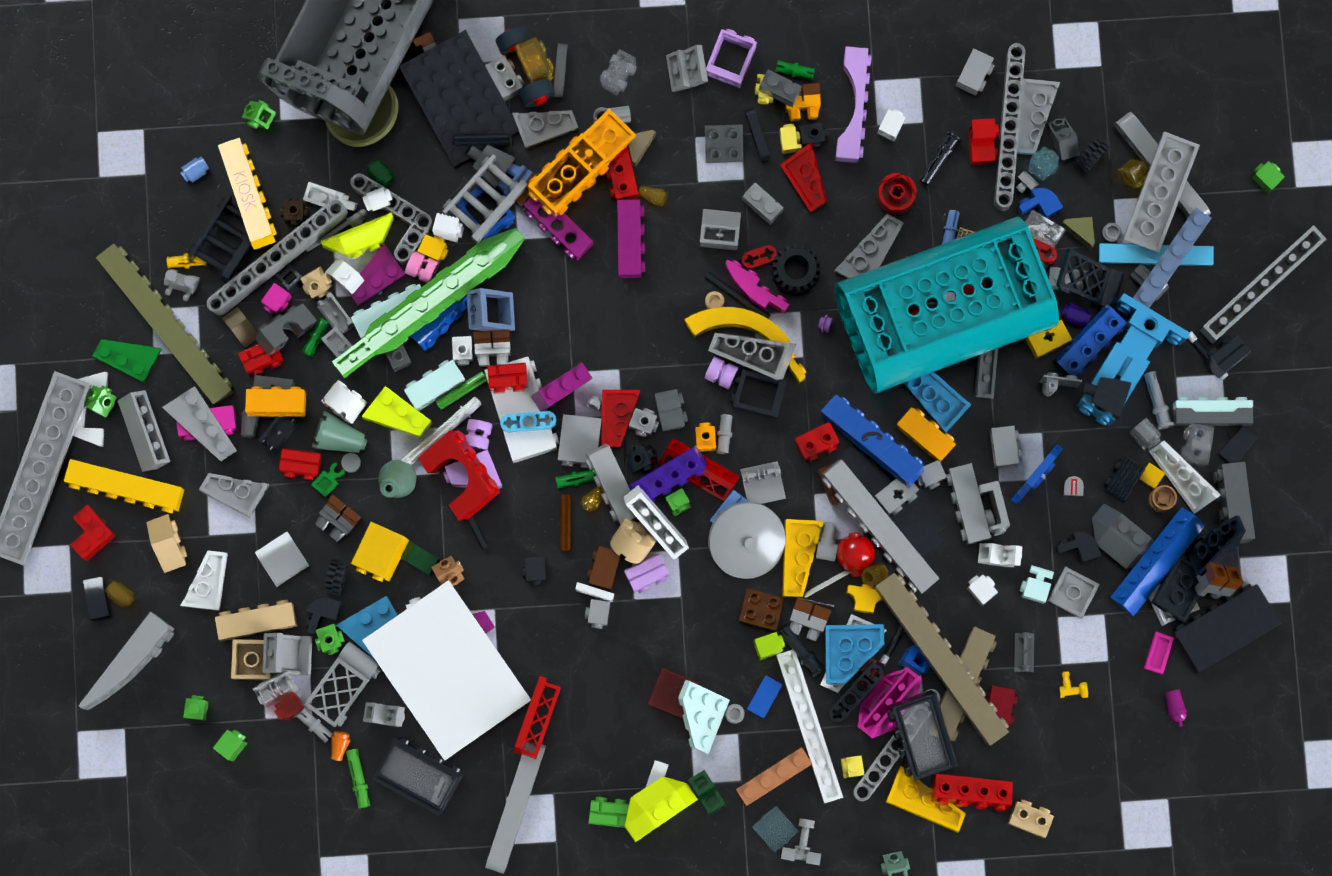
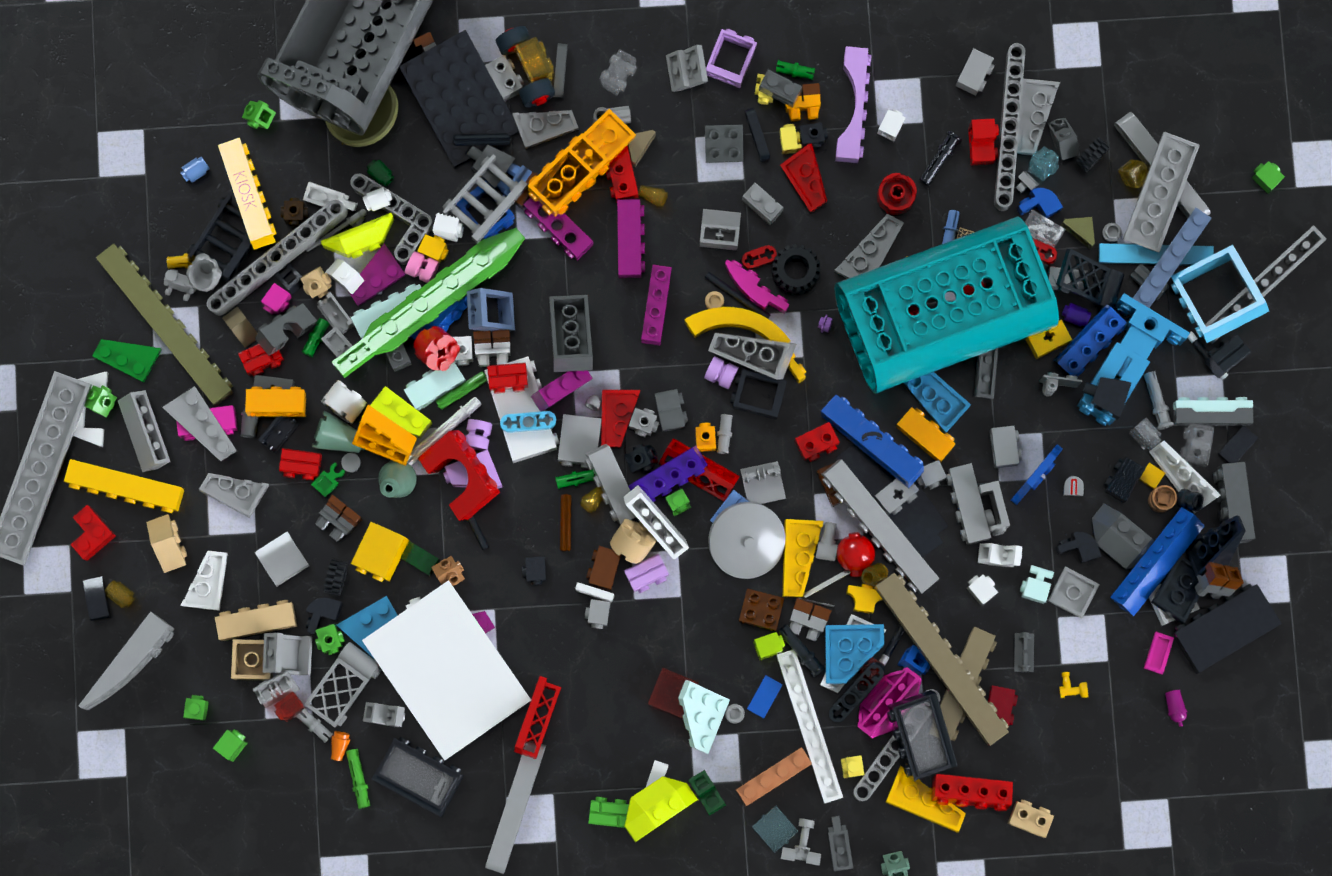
(203, 273): none -> light grey hair
(384, 437): none -> light orange wedge
(436, 348): none -> red brick
(570, 333): none -> dark grey brick
(656, 305): none -> magenta brick
(839, 845): none -> dark grey hinge
(1190, 500): none -> black wheel
(1232, 321): none -> medium azure window

